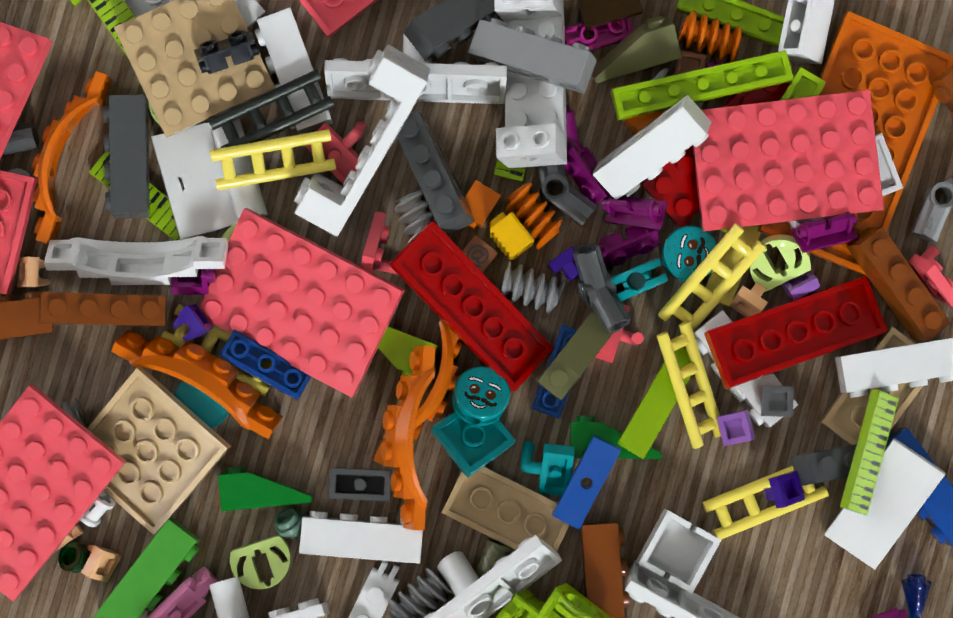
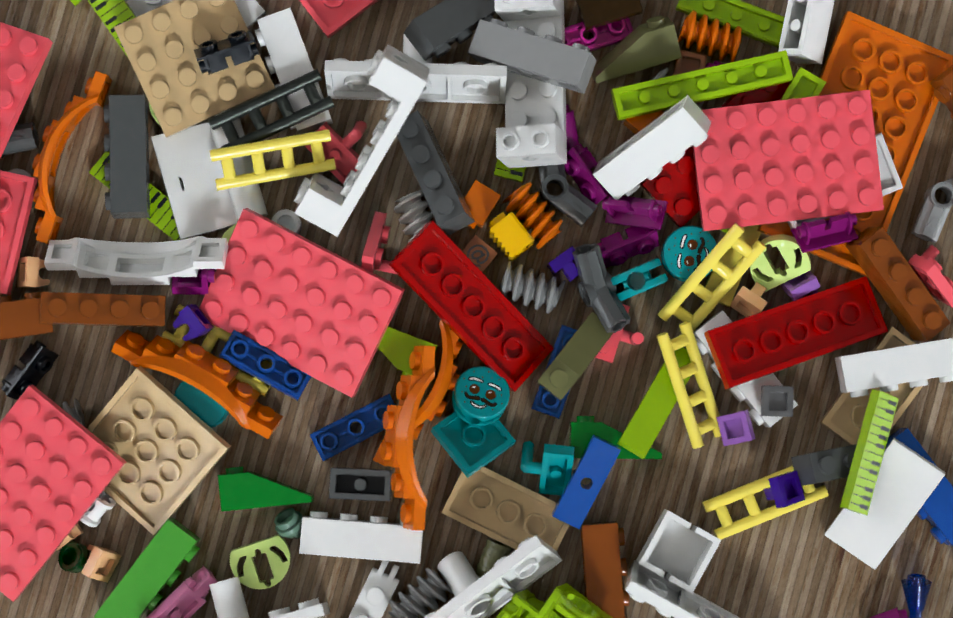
(37, 362): none -> black hinge
(288, 219): none -> white tile
(339, 436): none -> blue tile

